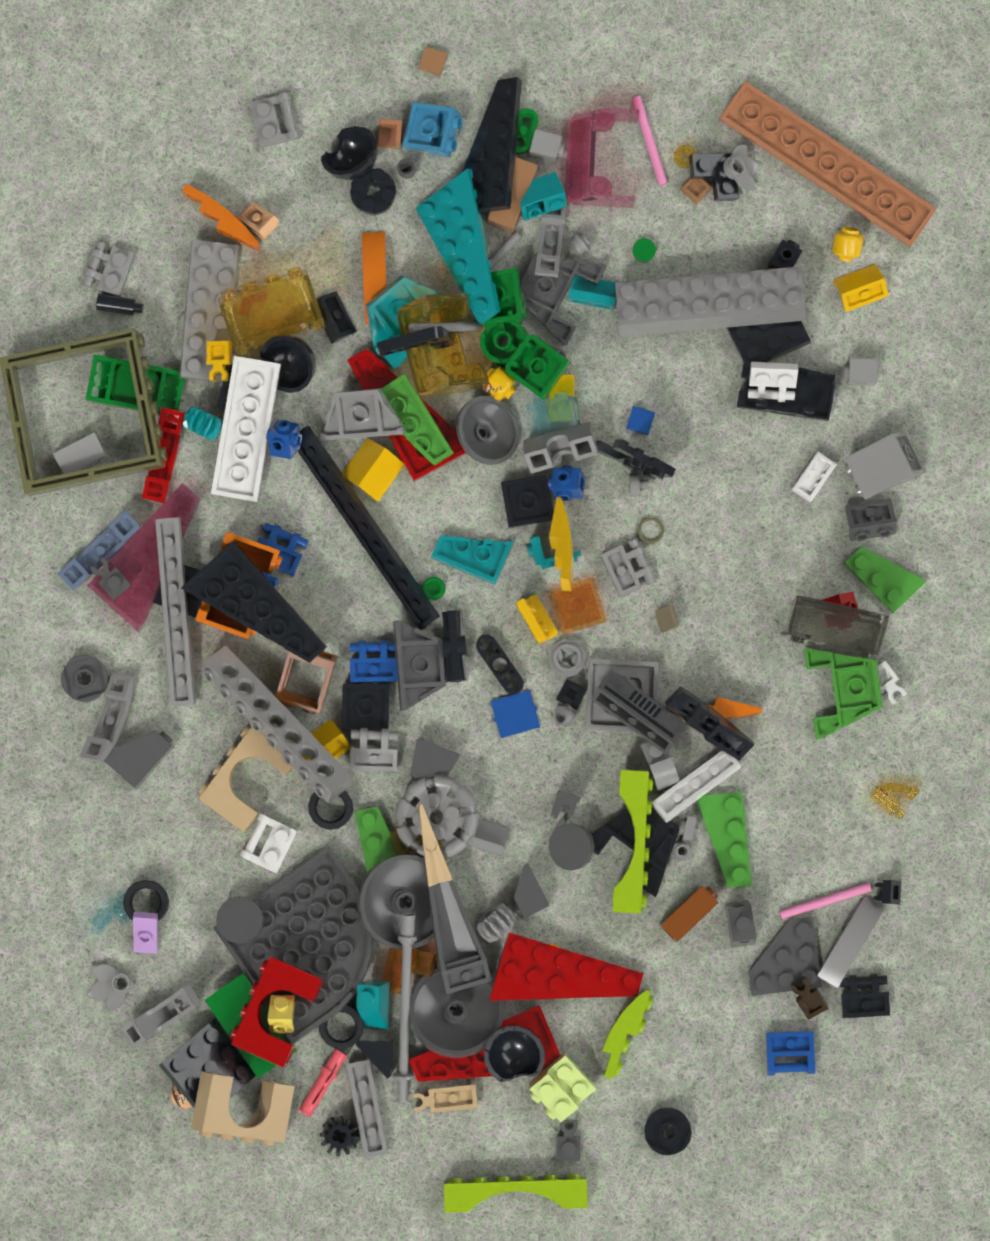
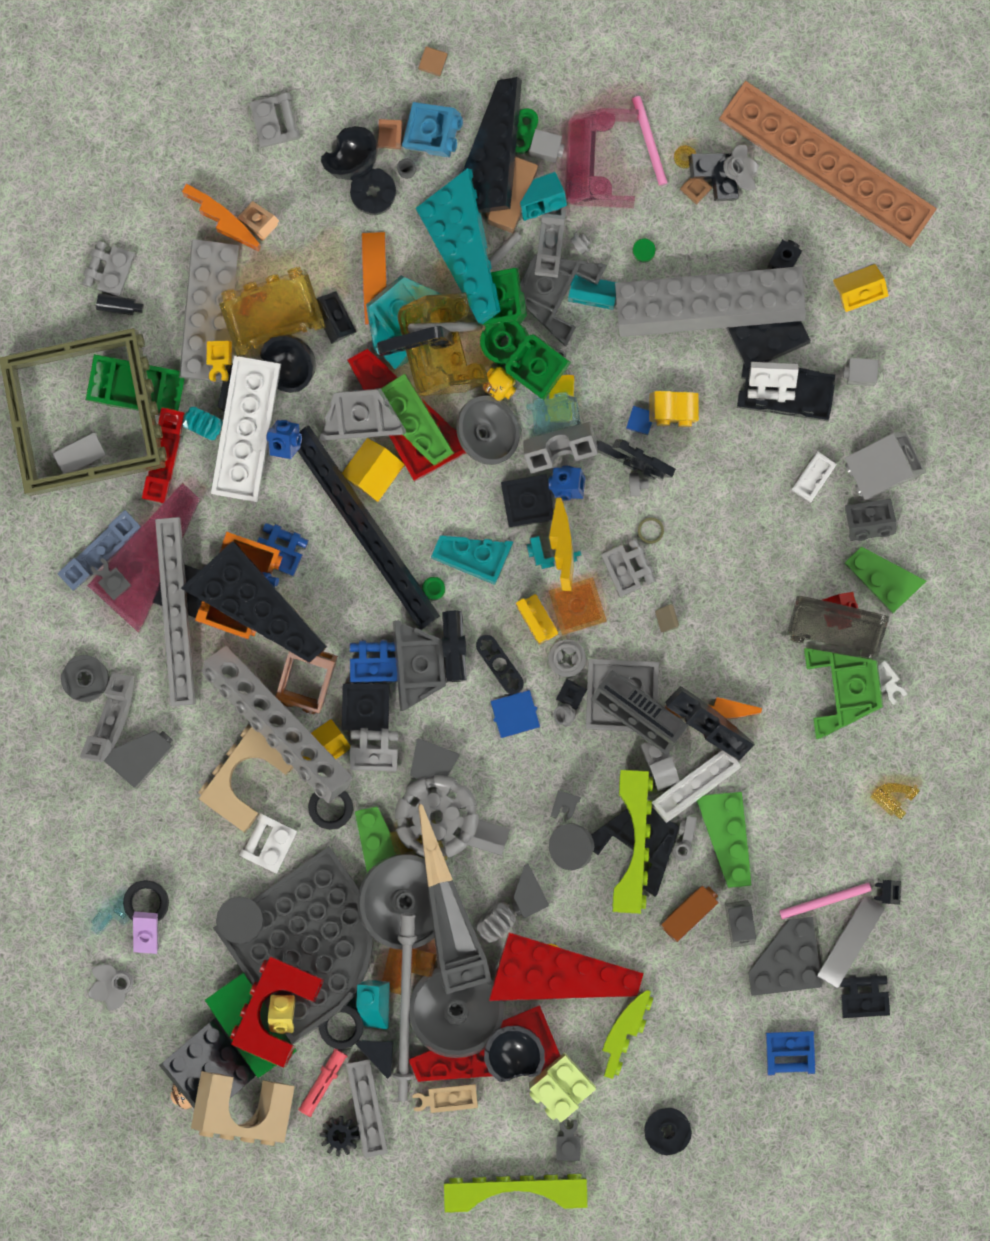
(161, 1016): light grey arch -> none
(674, 408): none -> yellow brick
(809, 1000): dark brown plate -> none
(847, 243): yellow head -> none

